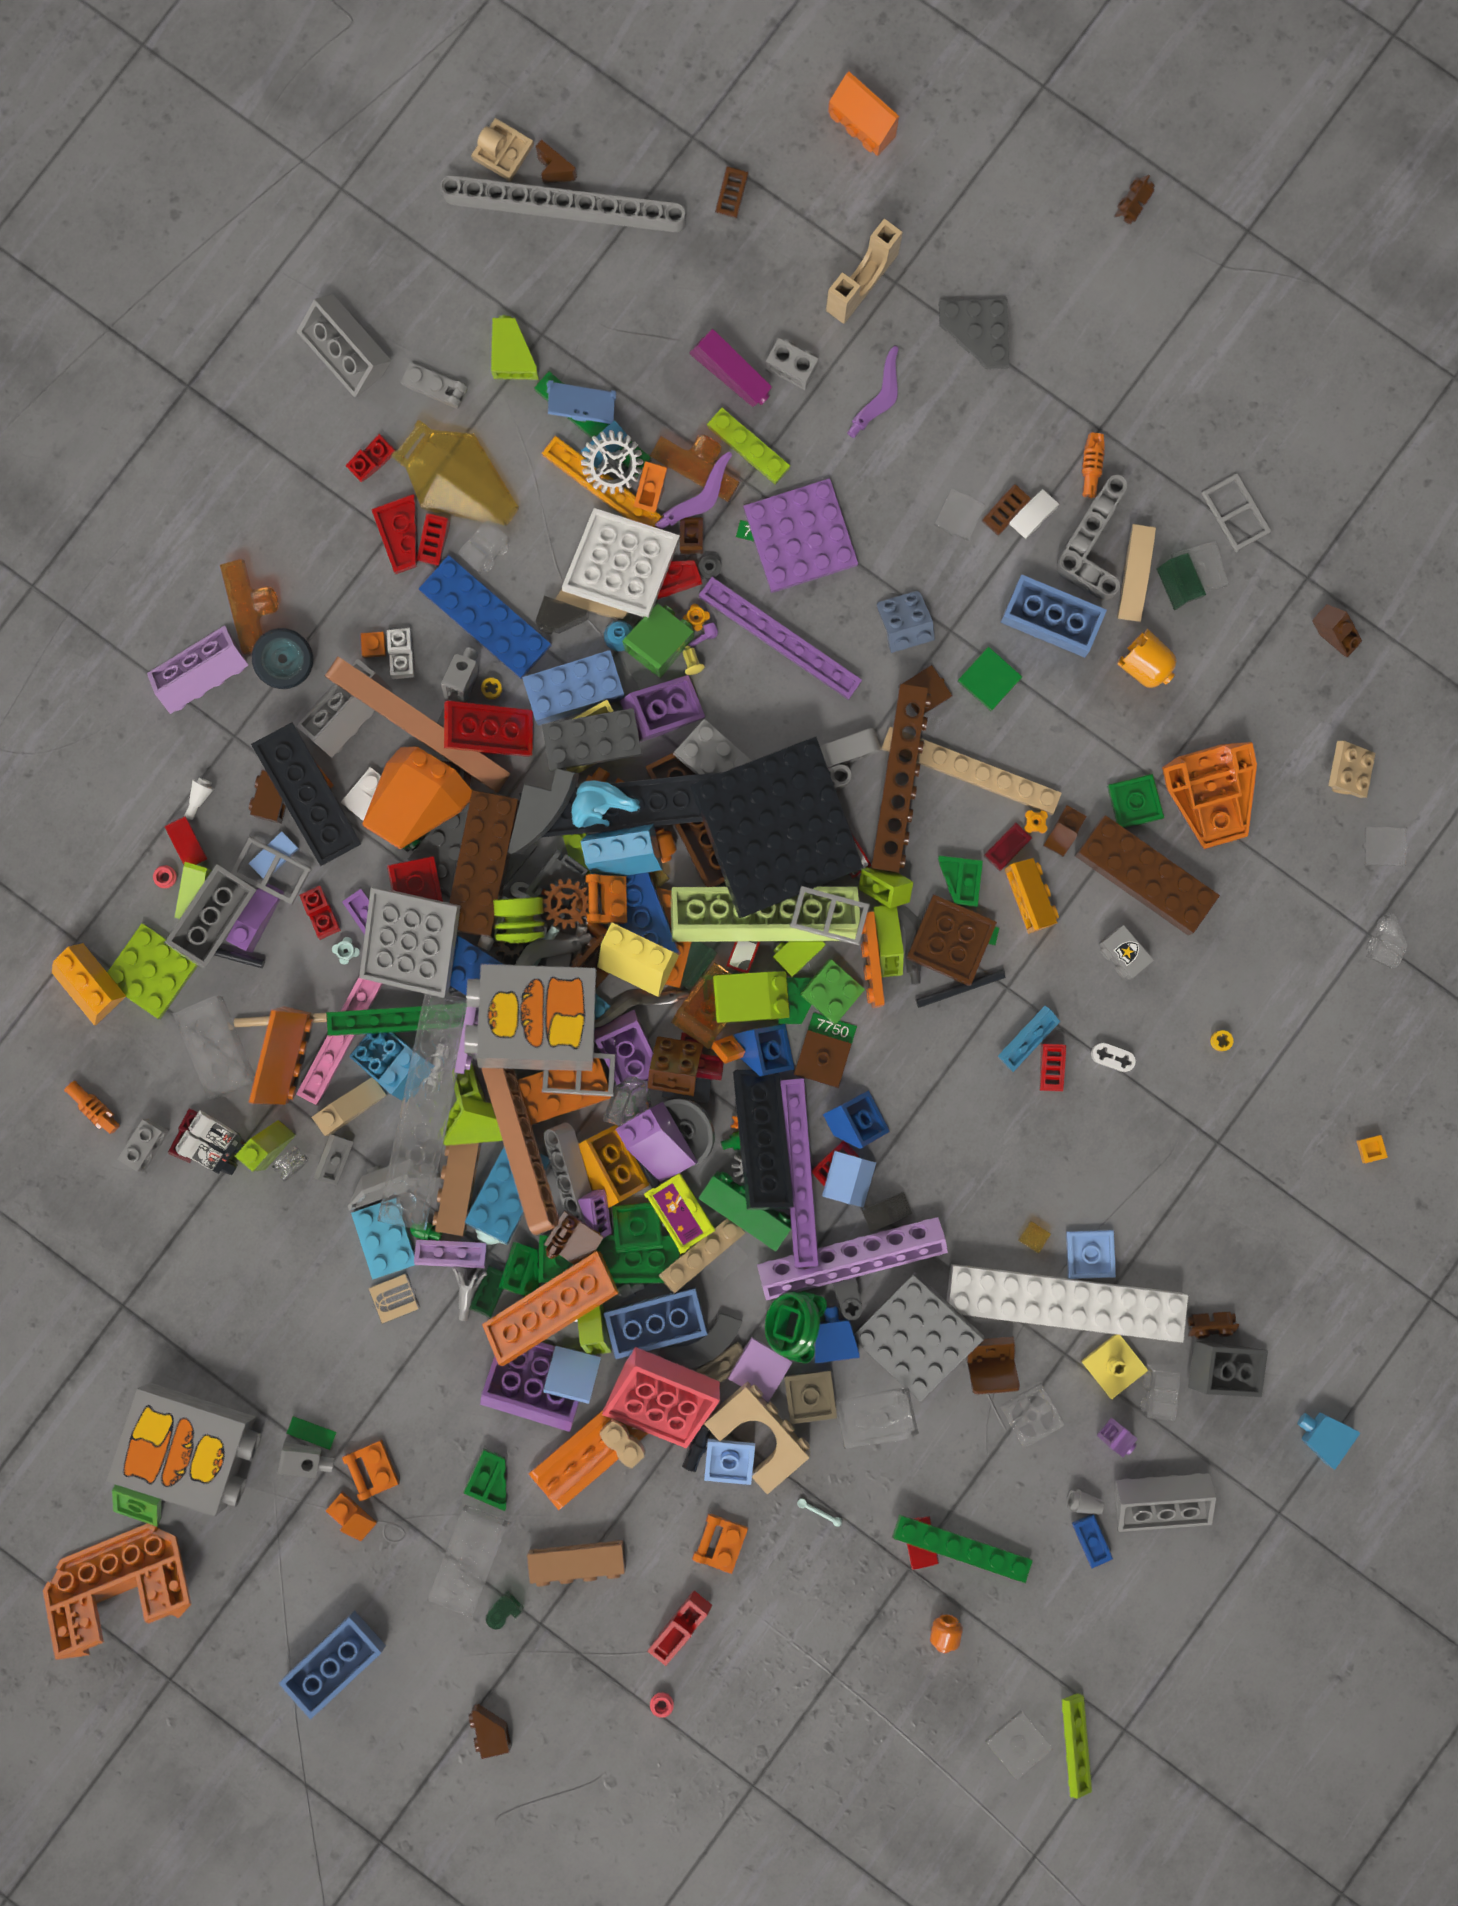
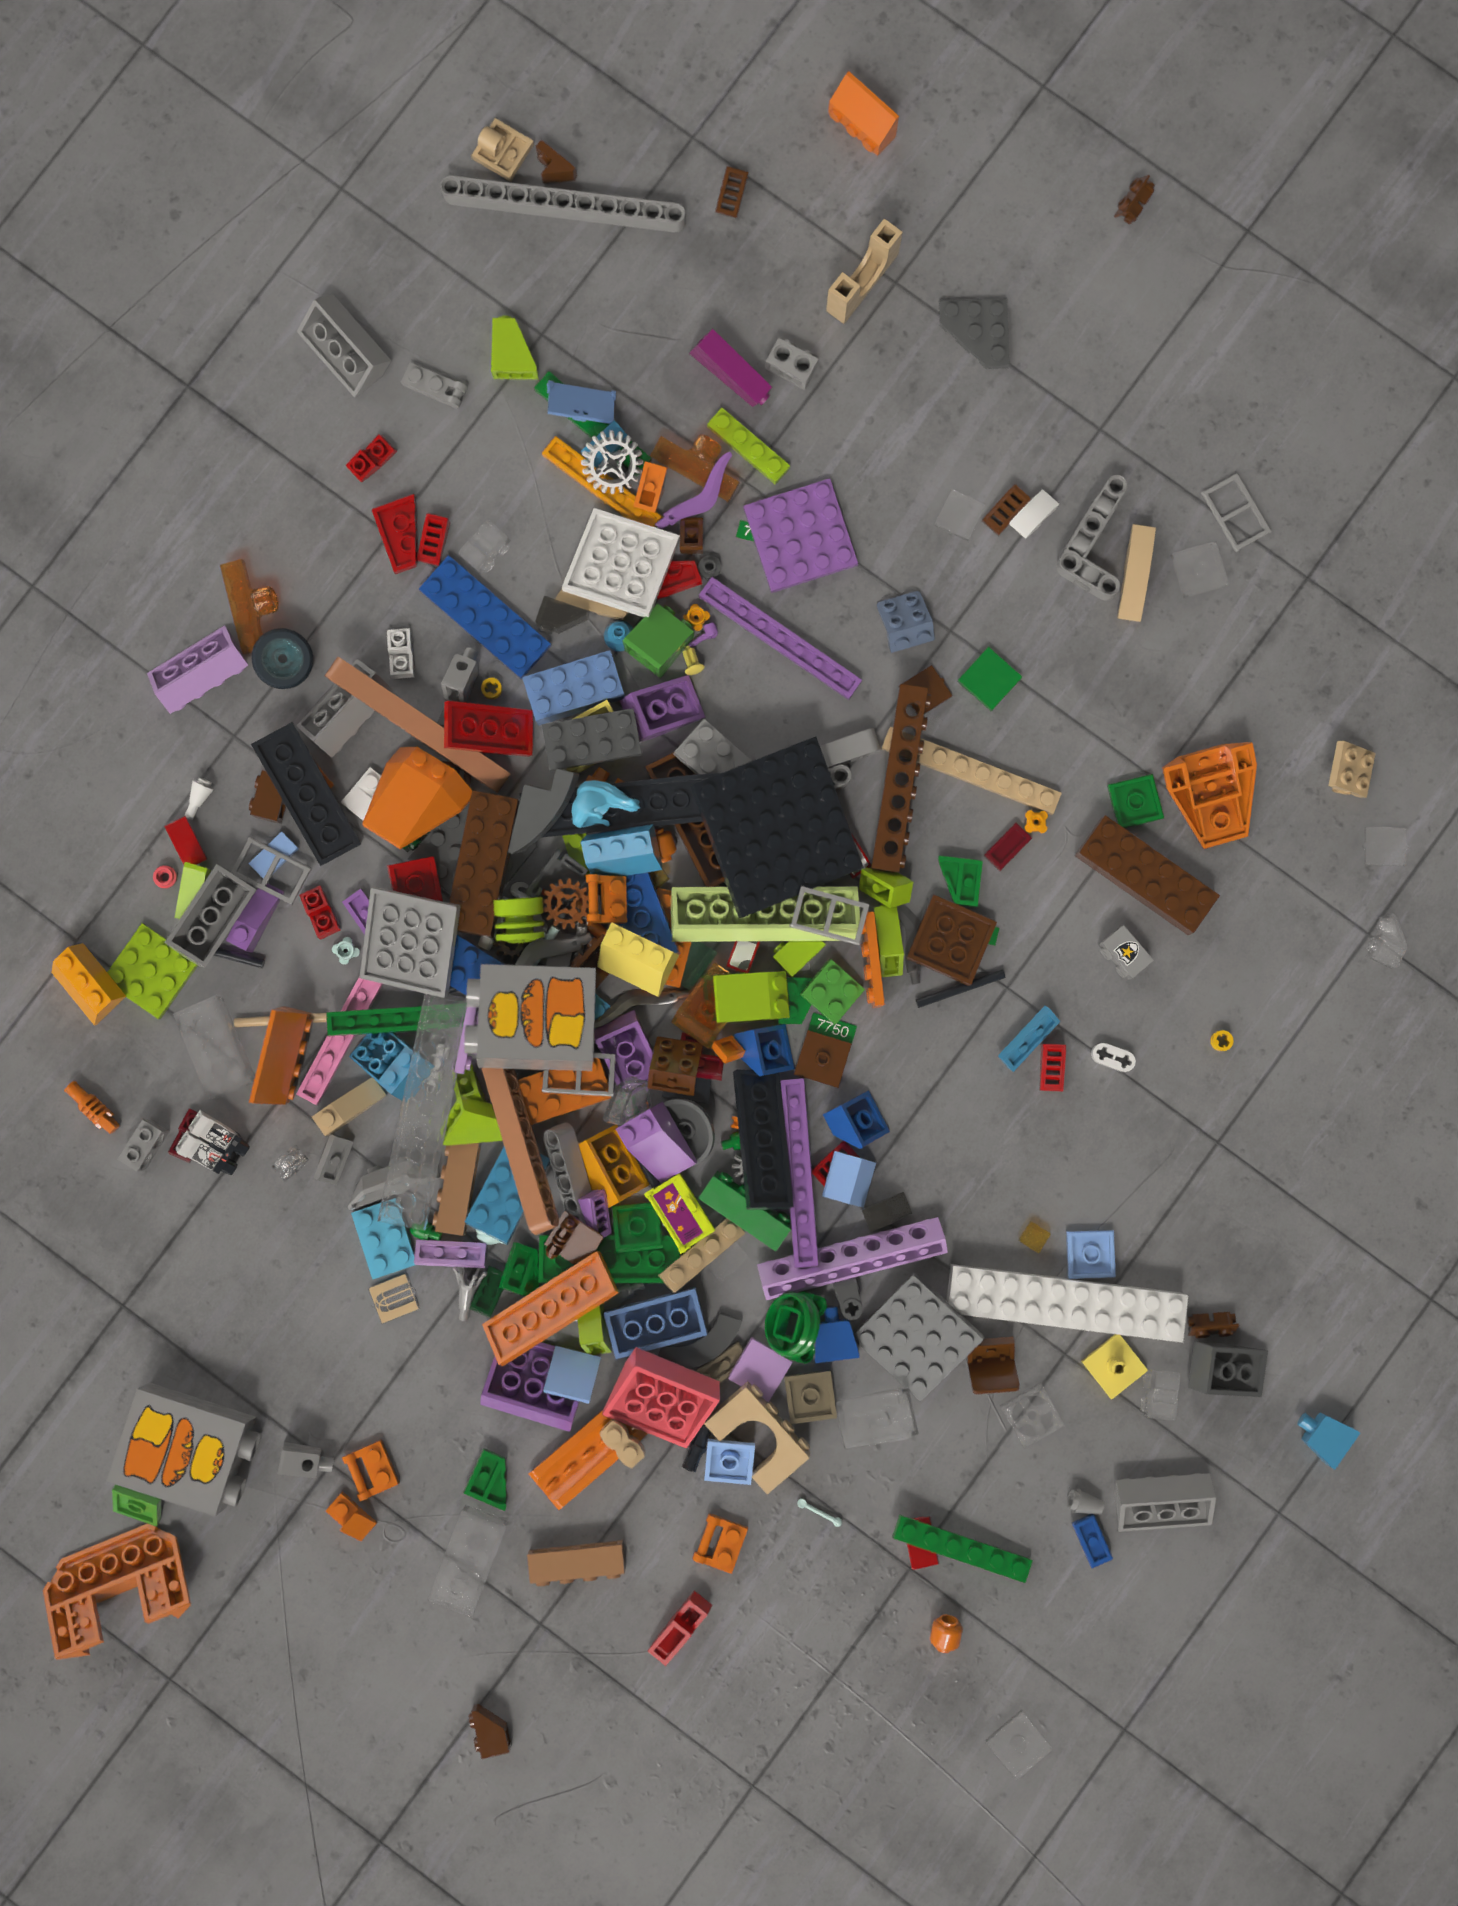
(265, 1146): lime slope -> none
(311, 1432): green sticker -> none
(332, 1664): medium blue brick -> none
(373, 644): orange plate -> none
(455, 476): clear yellow windscreen -> none
(501, 1609): clear green leg -> none
(658, 1711): coral plate -> none
(883, 400): medium lavender piece -> none
(1031, 895): light orange slope -> none
(1053, 616): medium blue brick -> none
(1065, 831): reddish brown slope -> none
(1076, 1746): lime plate -> none
(1093, 463): orange hinge -> none
(1117, 1438): medium lavender slope -> none
(1149, 660): light orange cylinder -> none
(1181, 580): clear green panel -> none
(1337, 629): reddish brown slope -> none
(1372, 1149): light orange plate -> none

